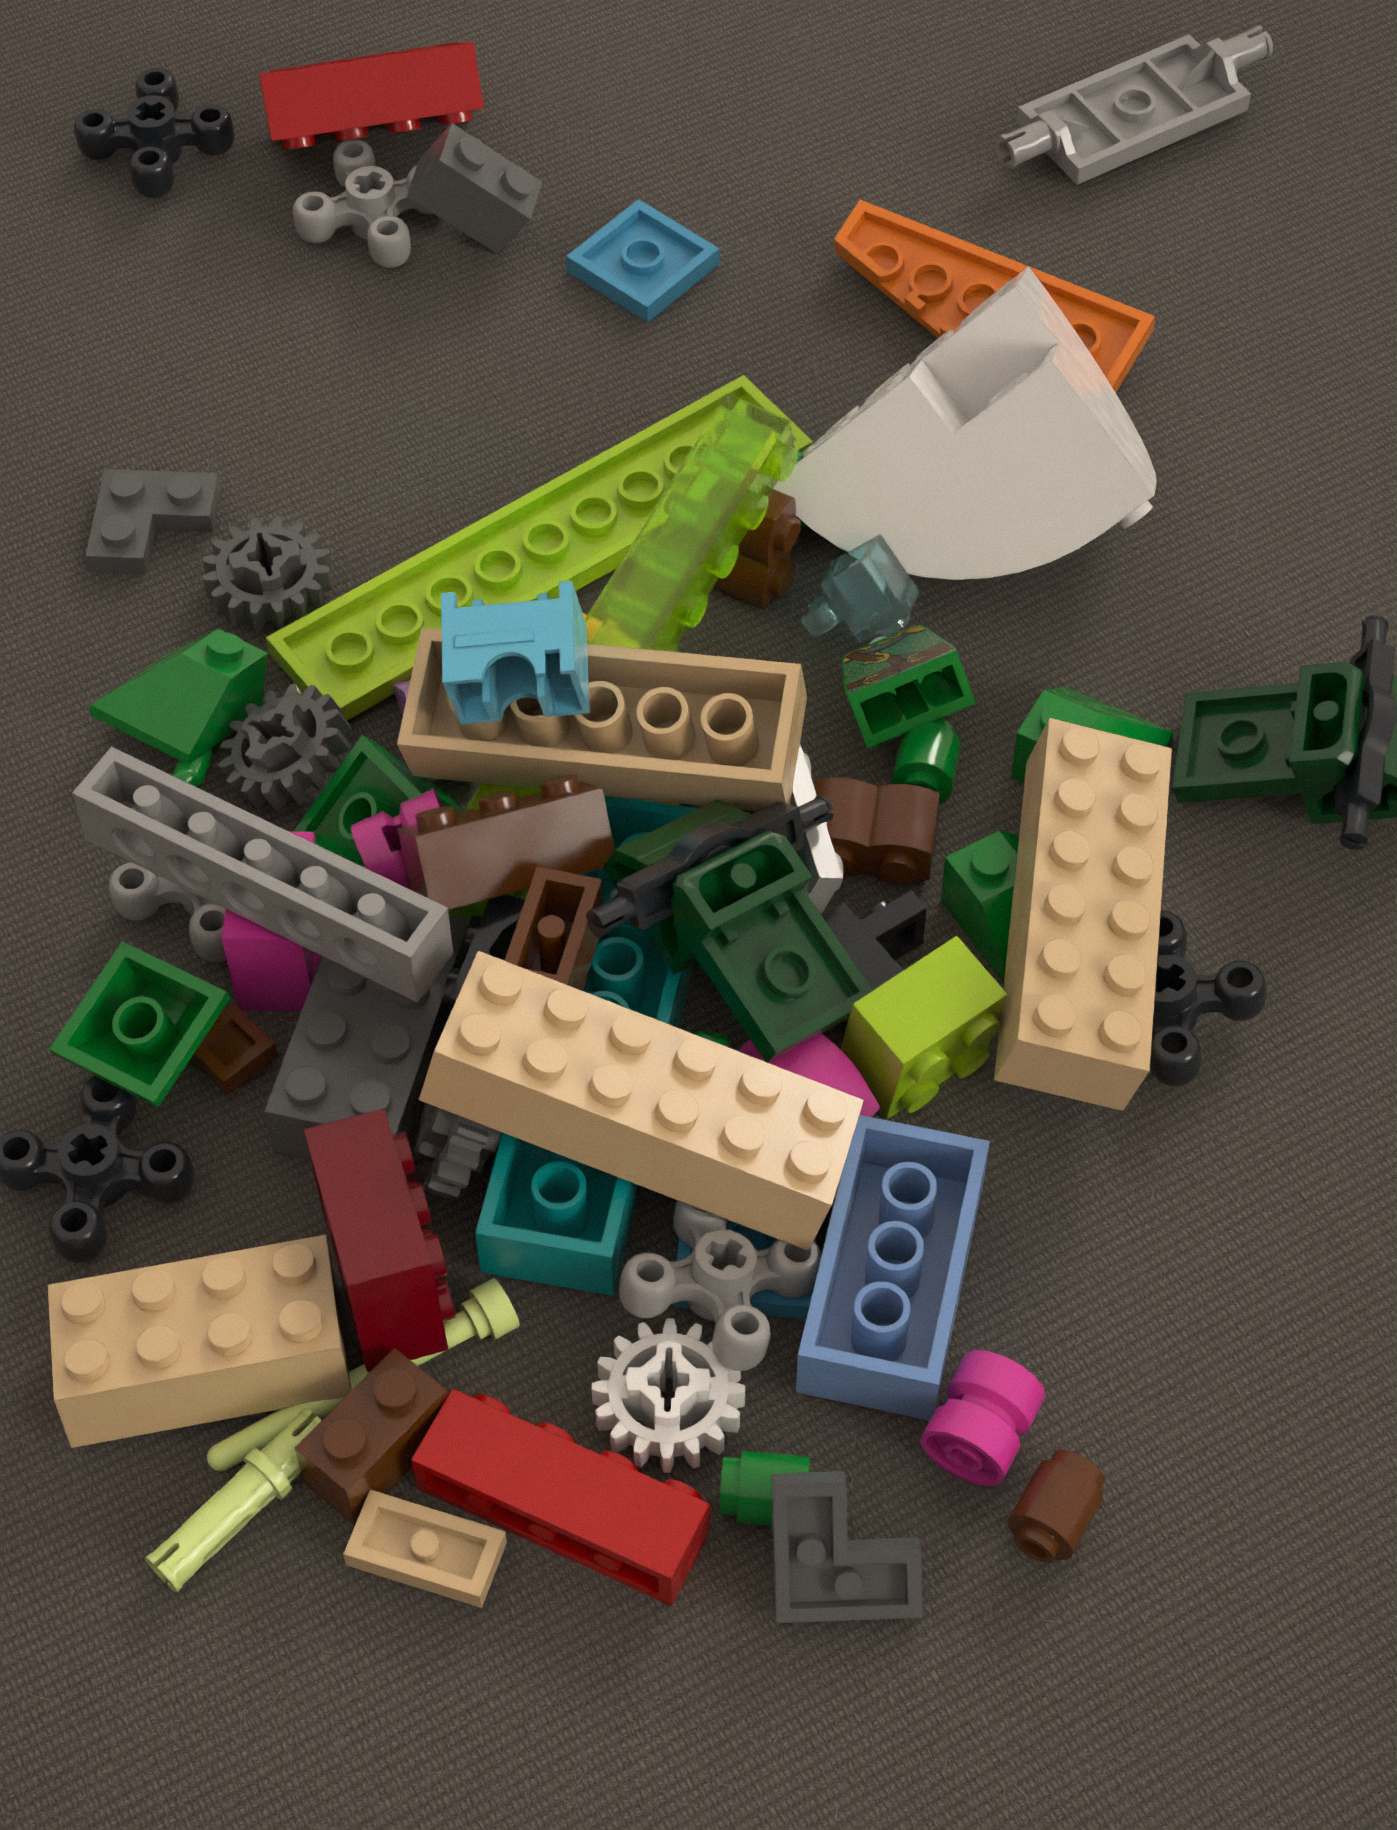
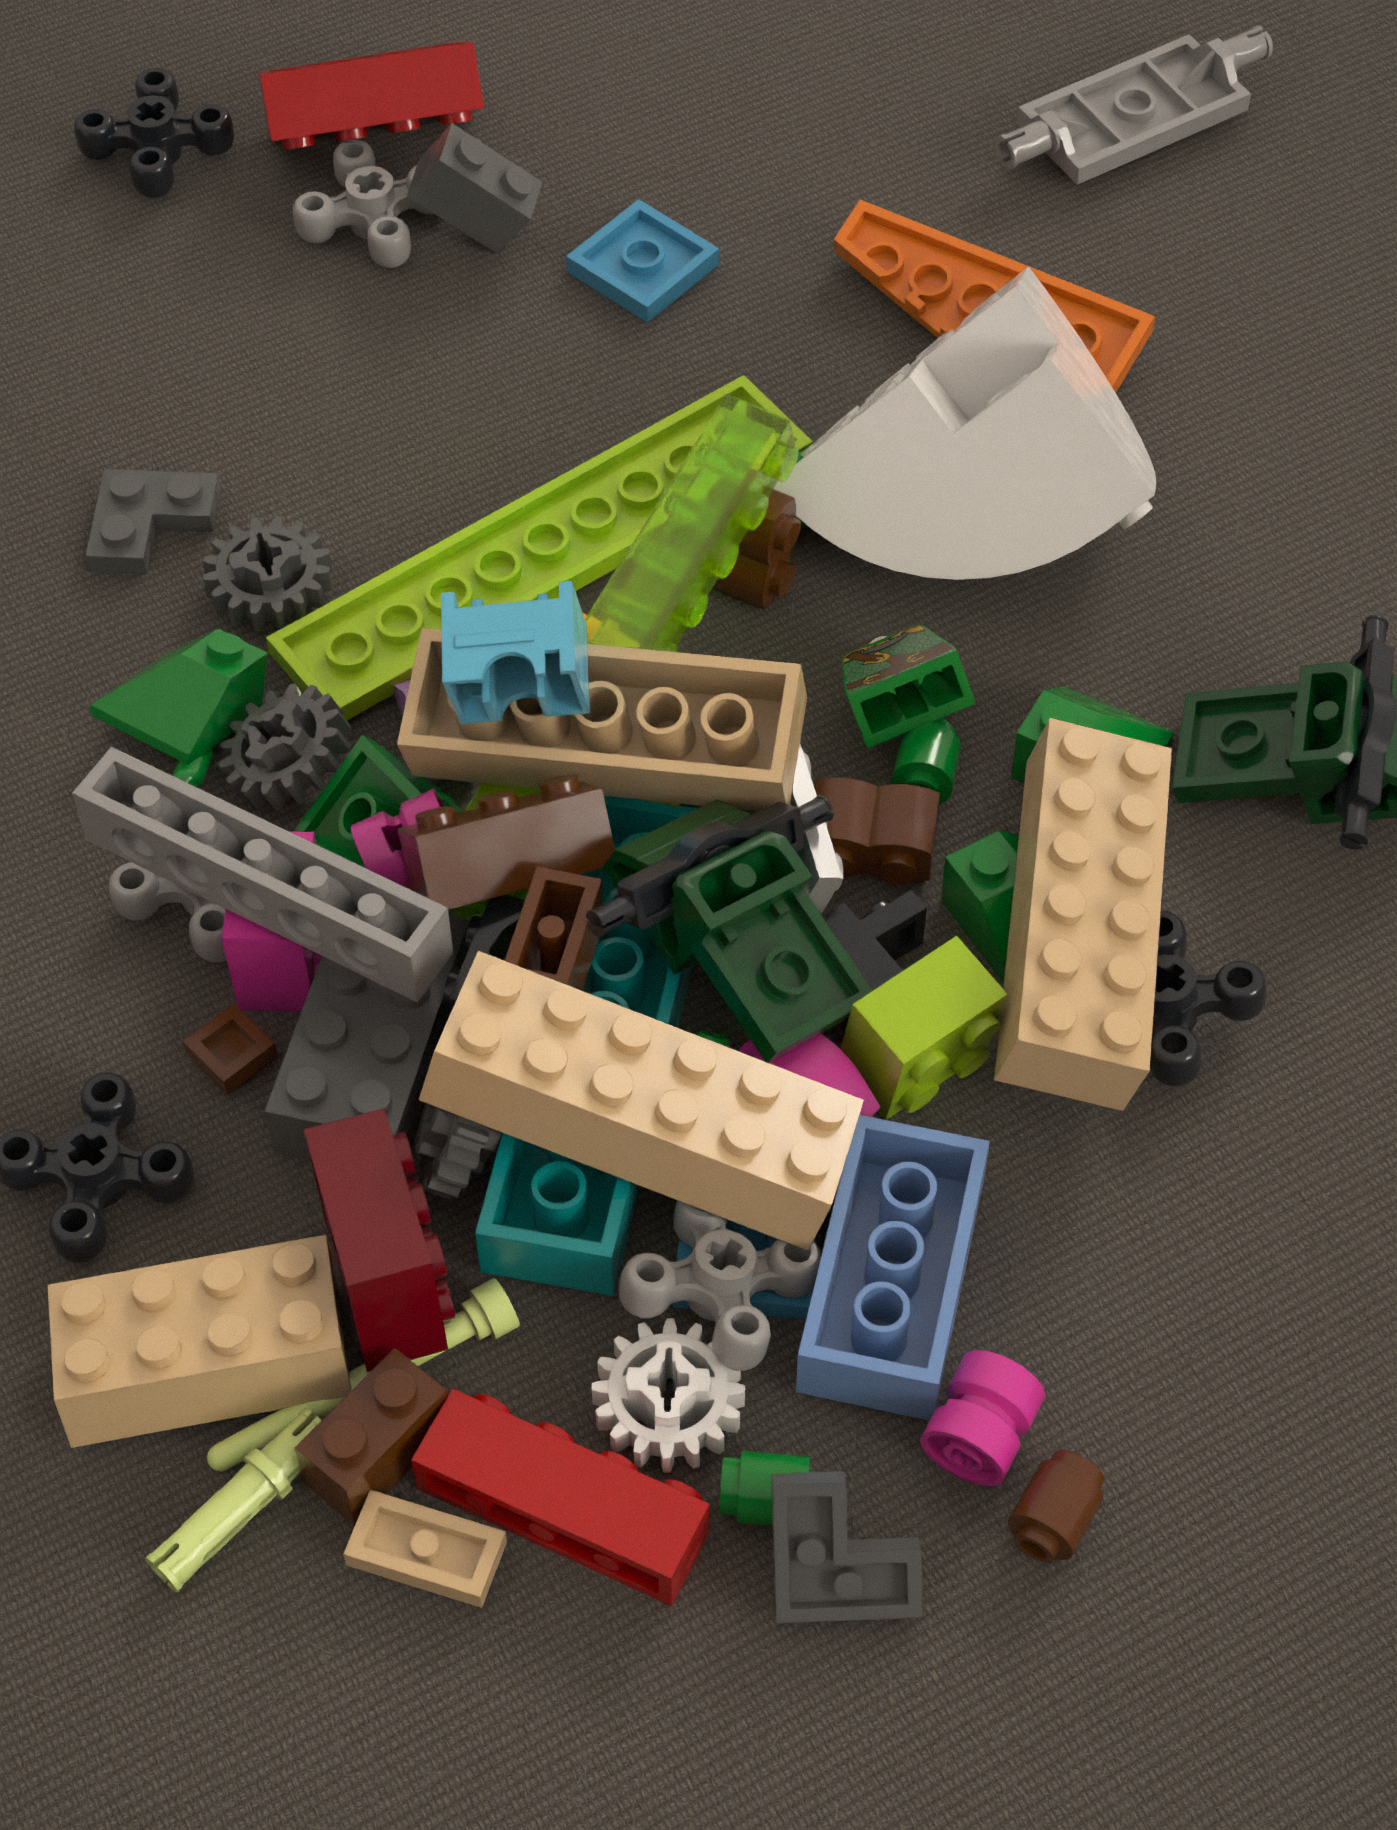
(140, 1023): green slope -> none
(864, 590): clear light blue brick -> none

